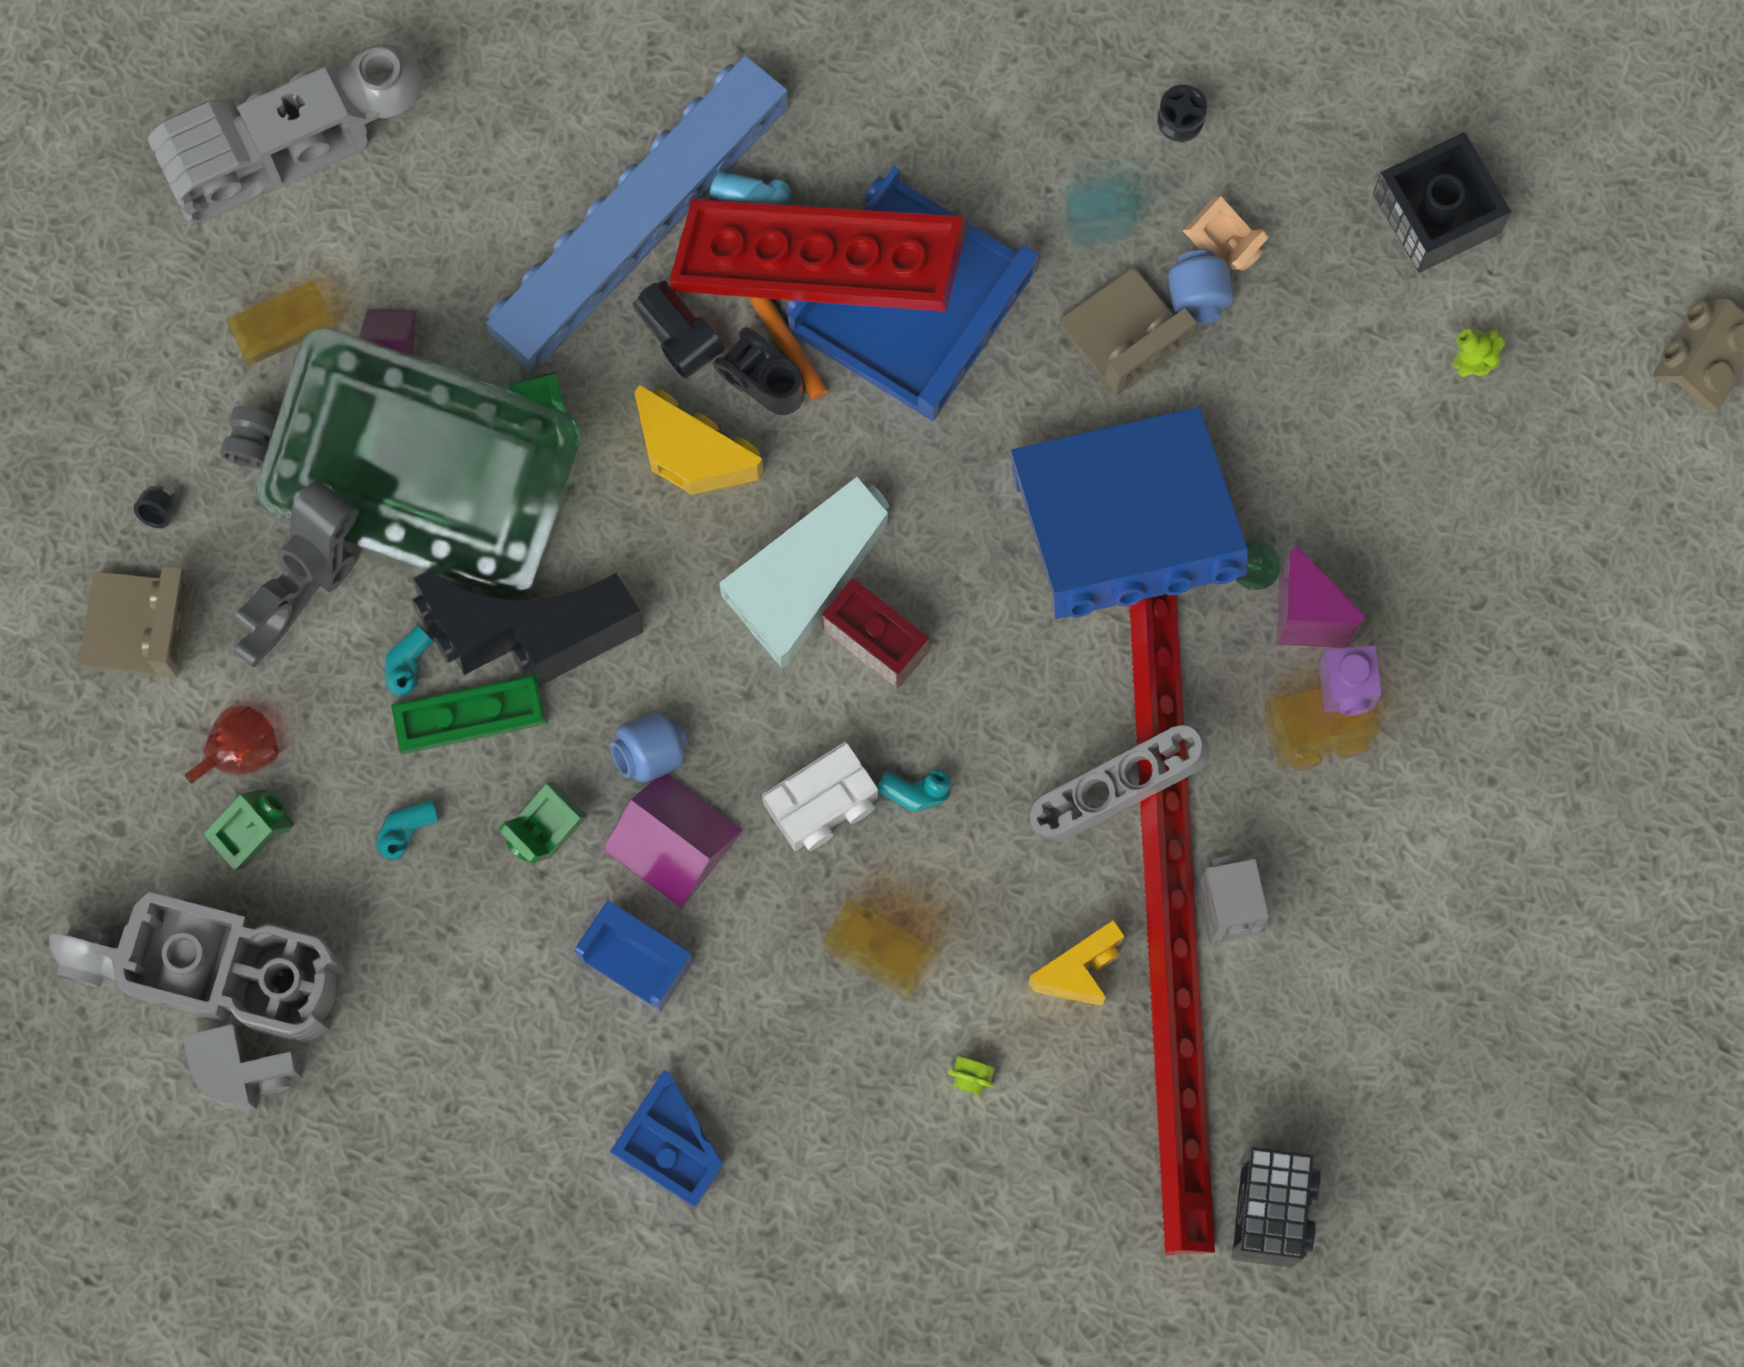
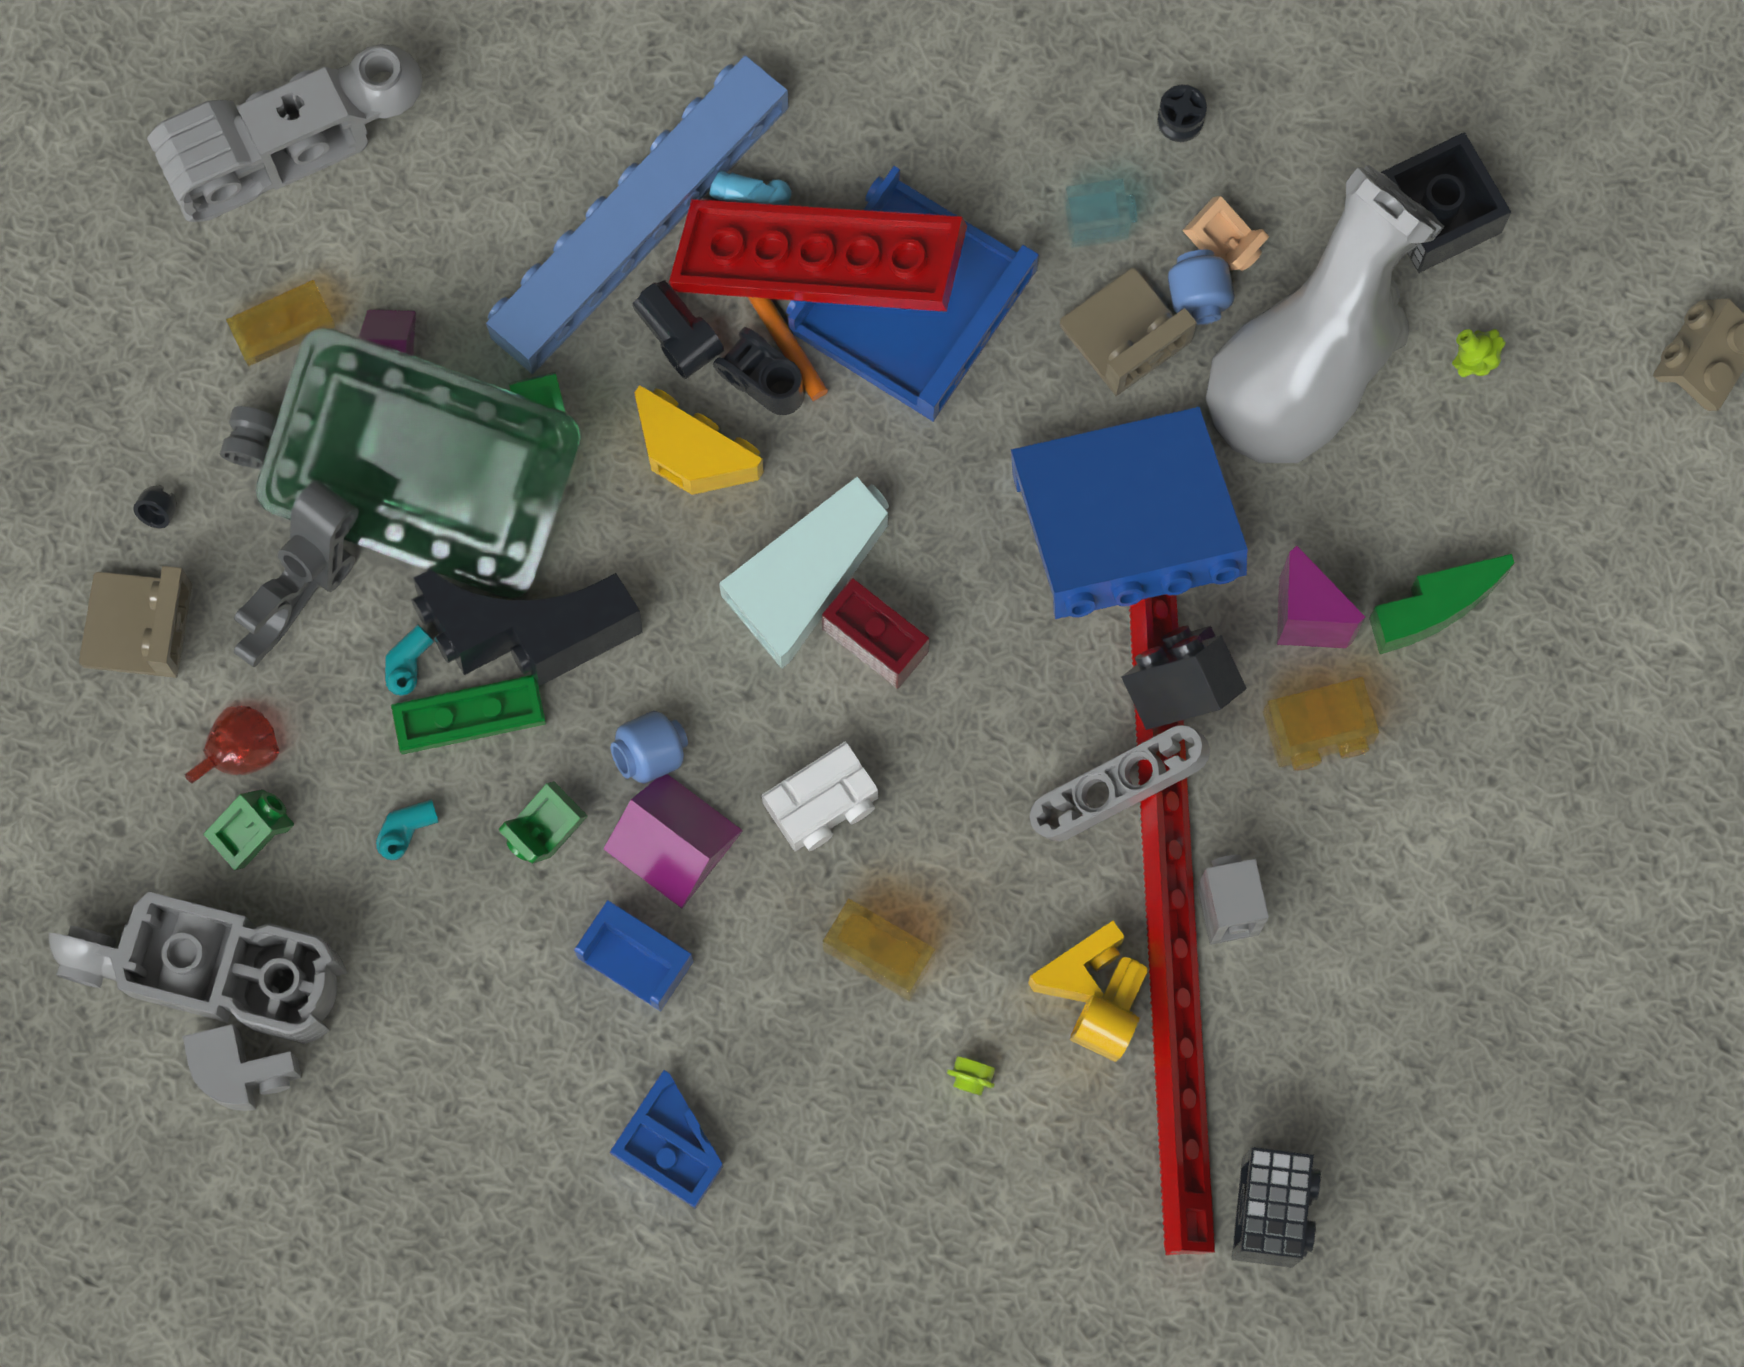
(919, 794): teal arm -> none
(1107, 1021): none -> yellow beam
(1183, 677): none -> black brick
(1262, 566): clear green tile -> none
(1306, 361): none -> light grey animal
(1350, 680): medium lavender brick -> none
(1436, 602): none -> green slope

